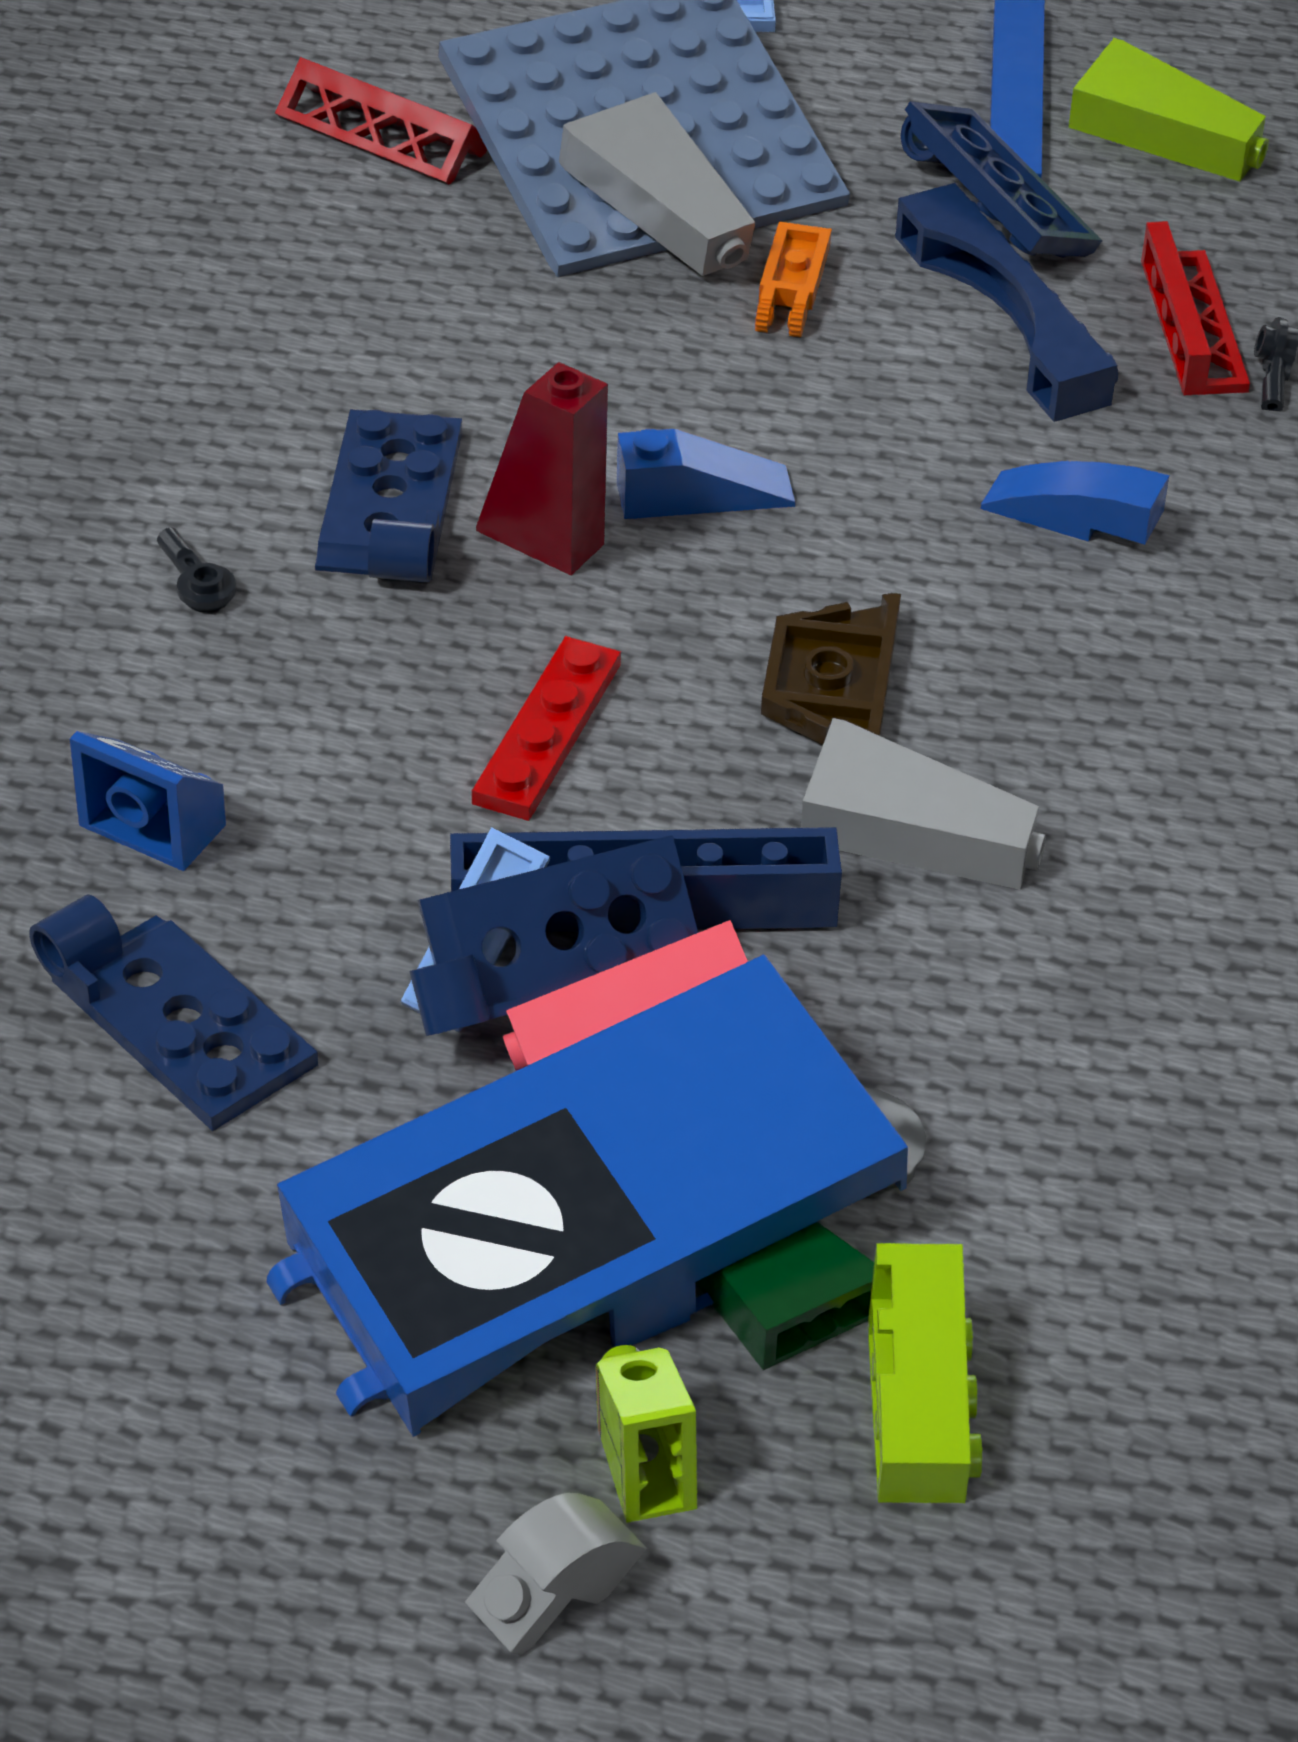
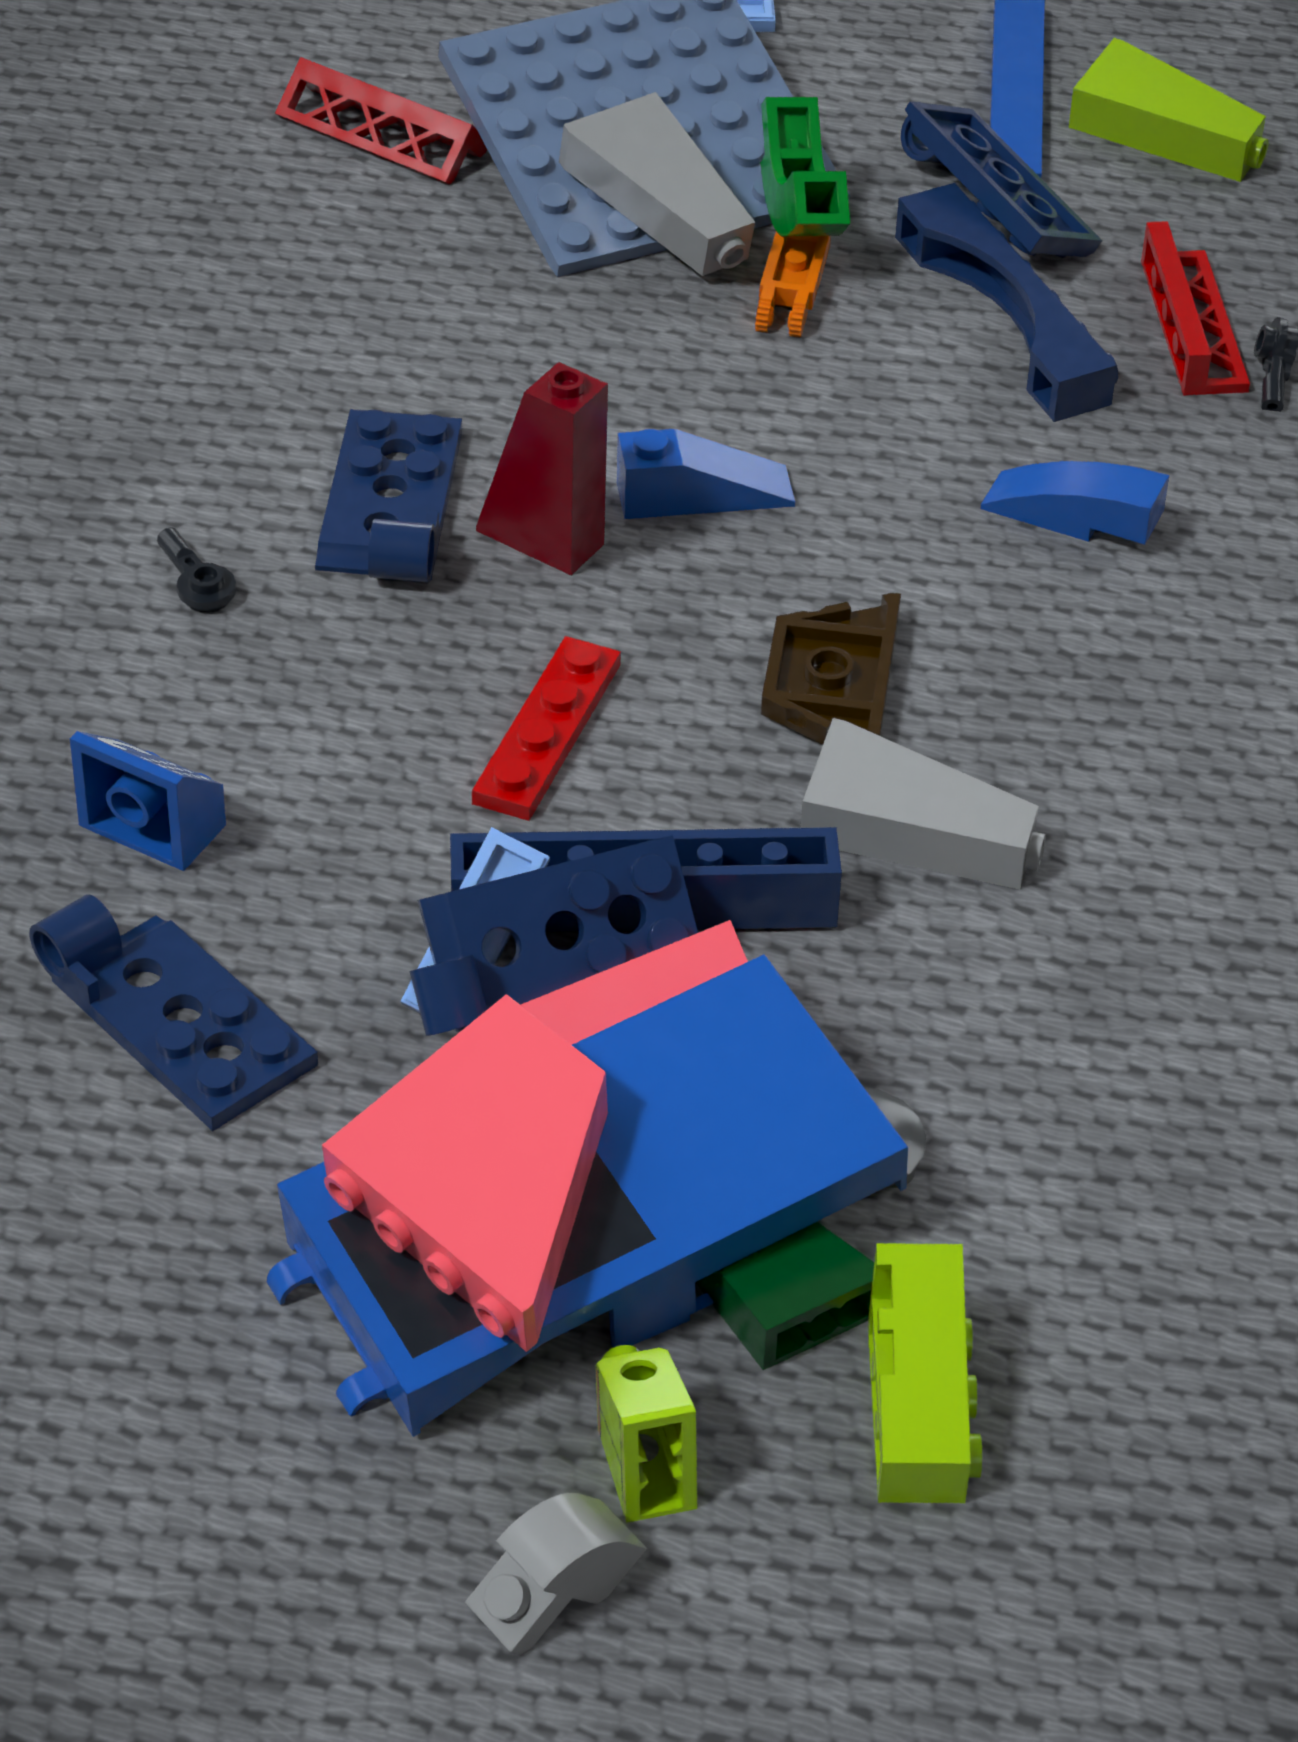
(480, 1164): none -> coral slope
(795, 185): none -> green arch

